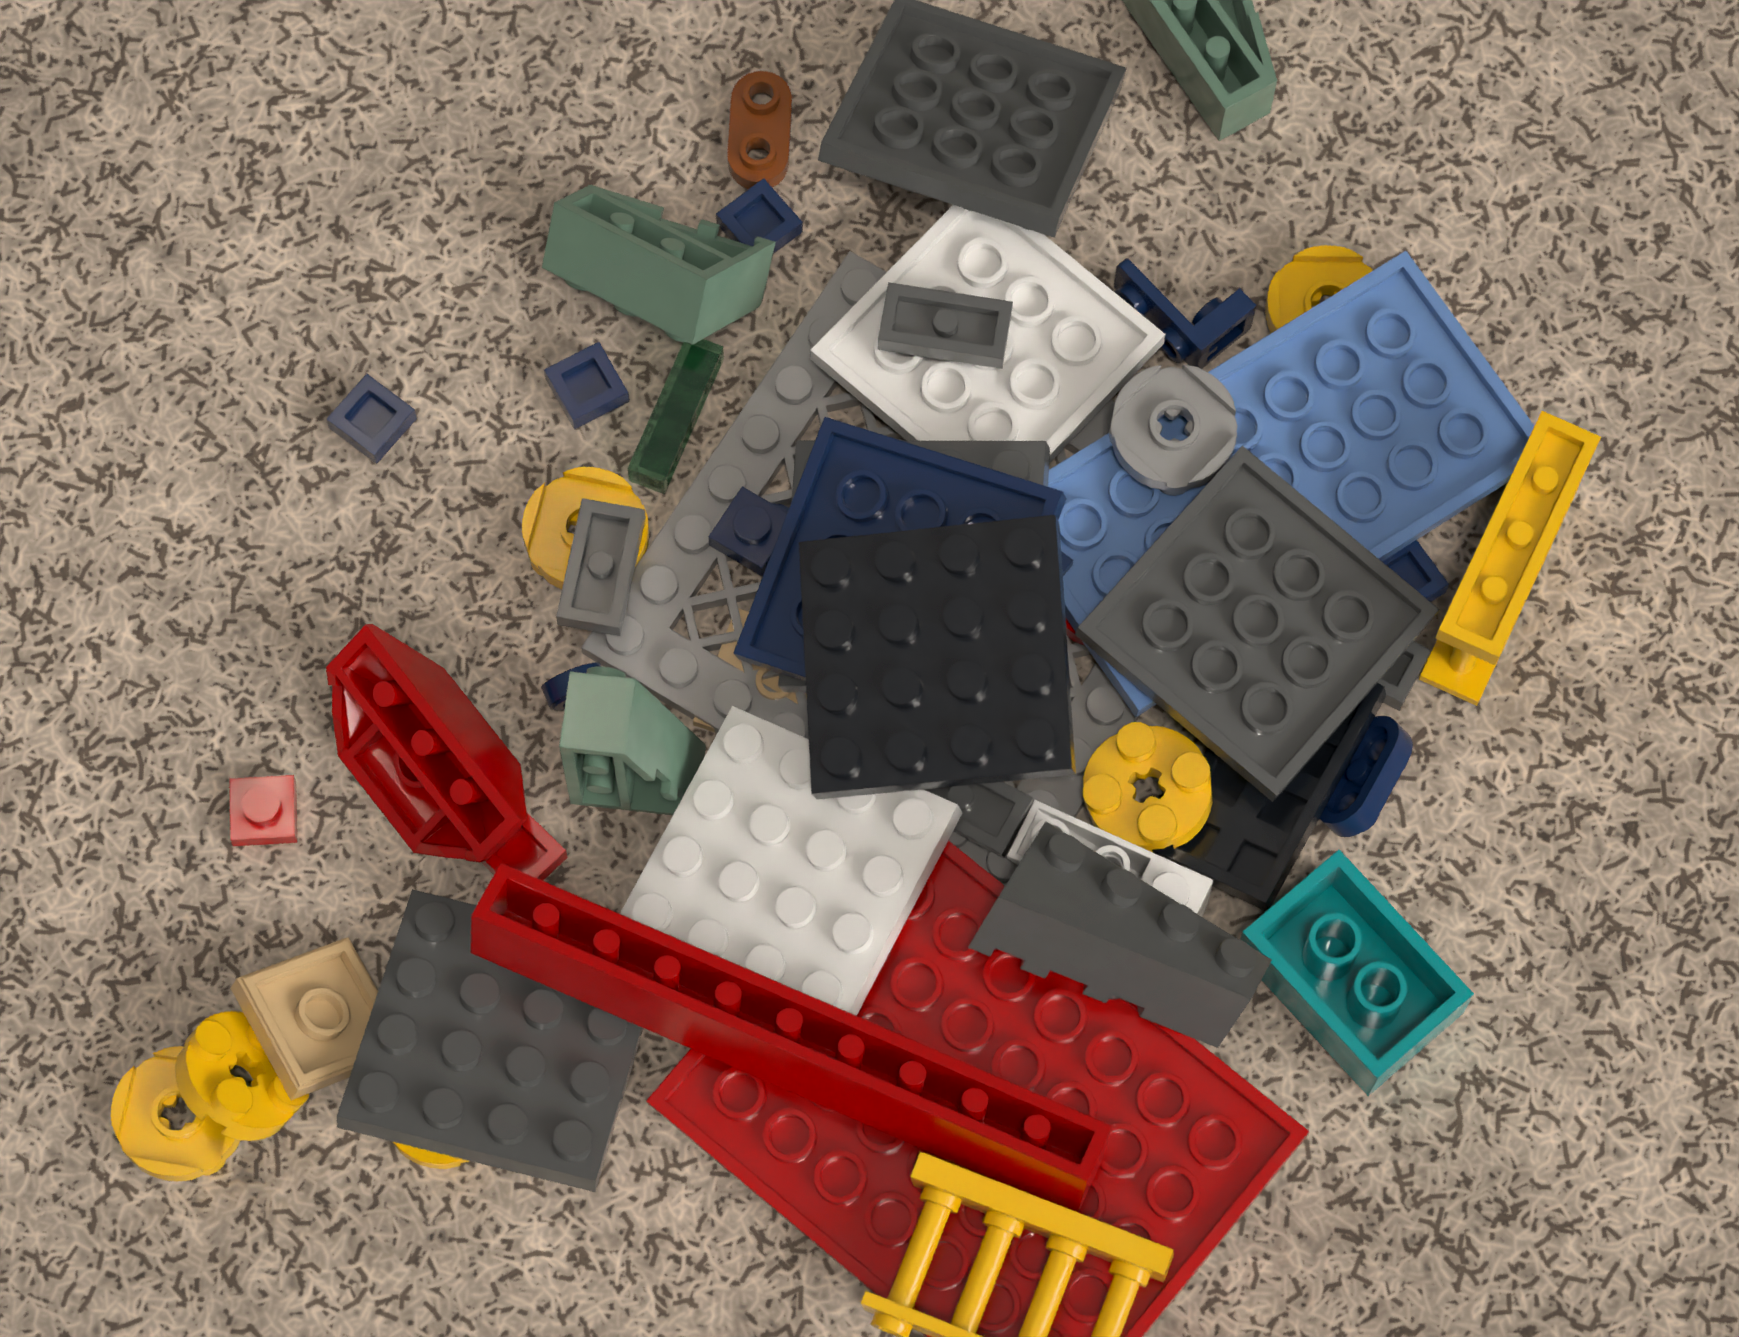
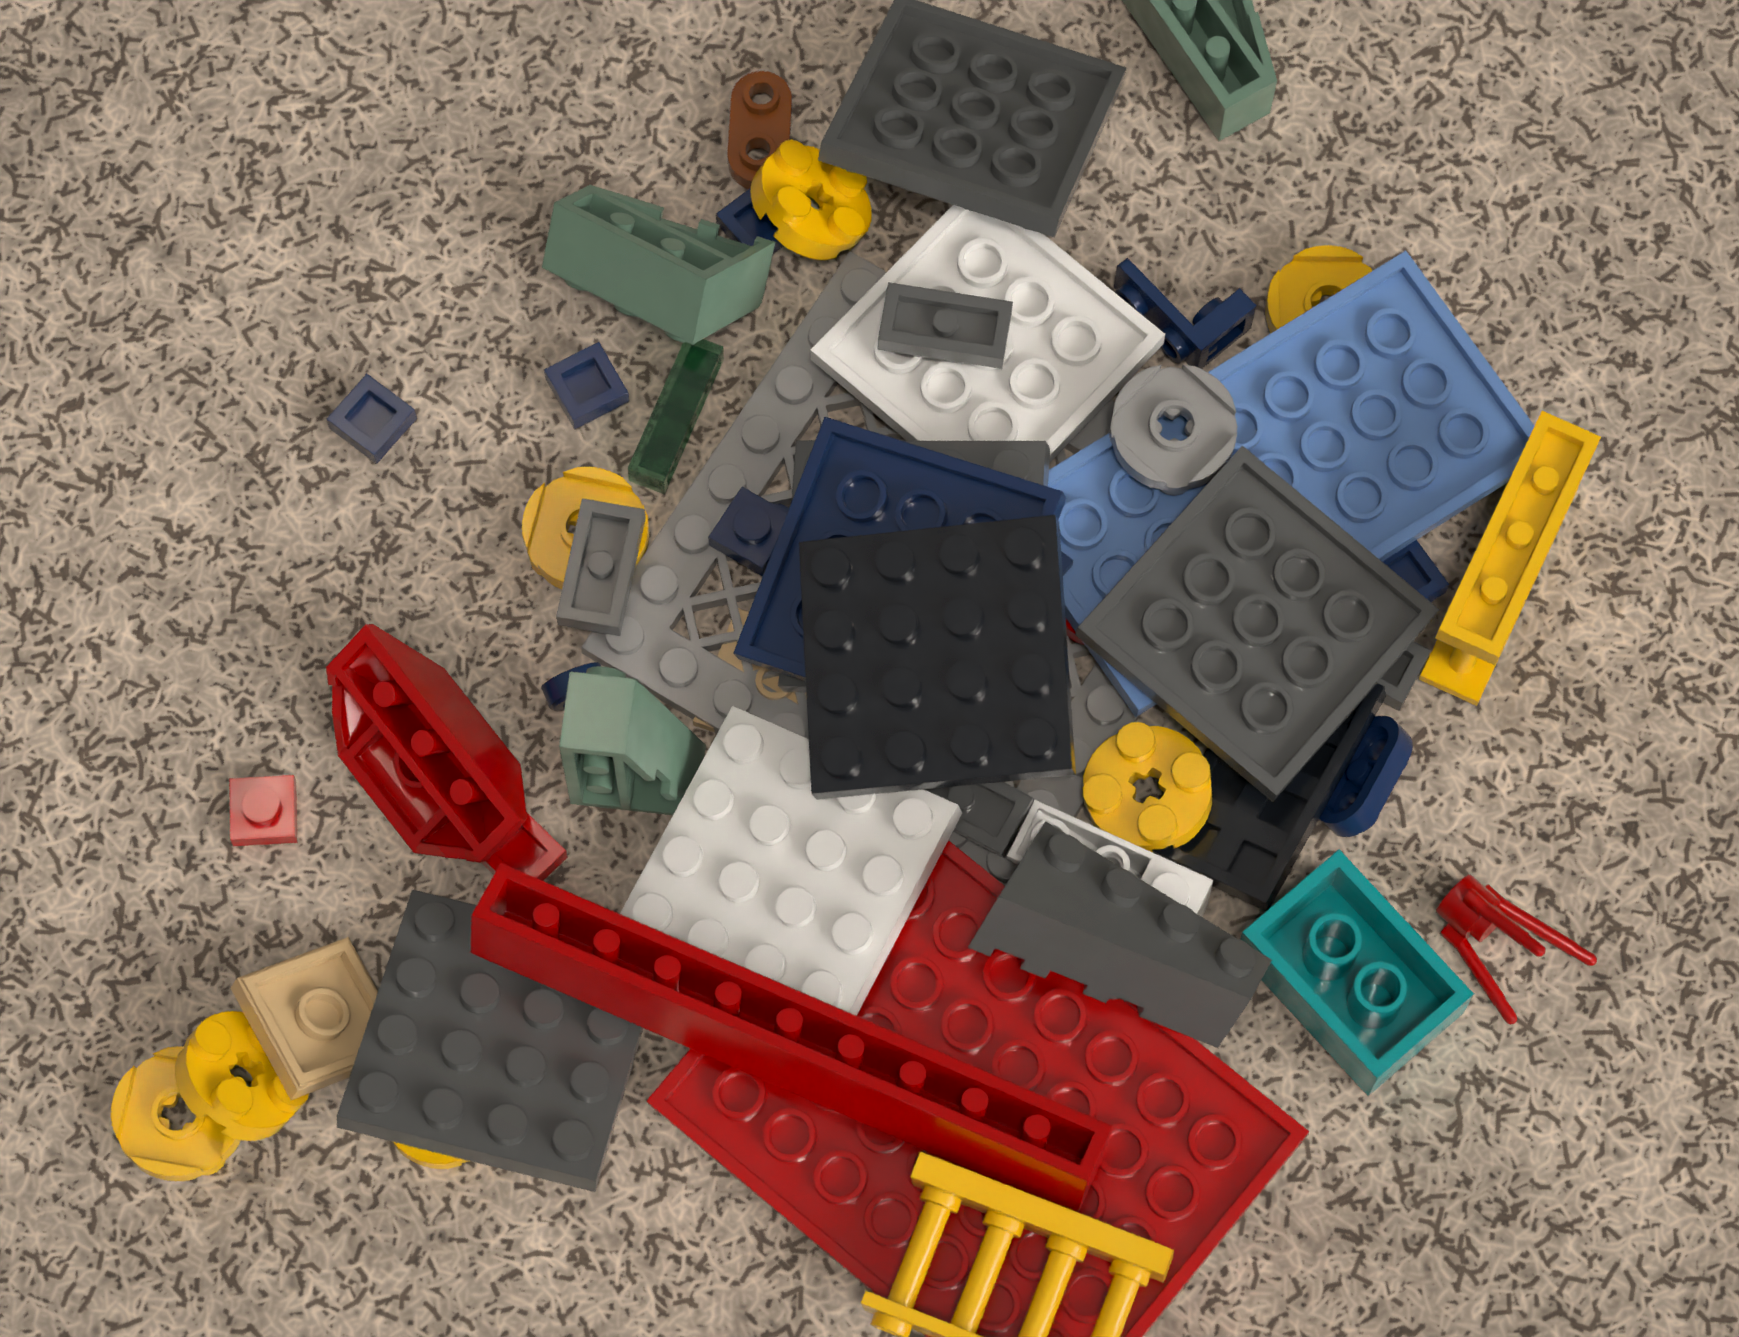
(782, 192): none -> yellow plate
(1476, 912): none -> red plant

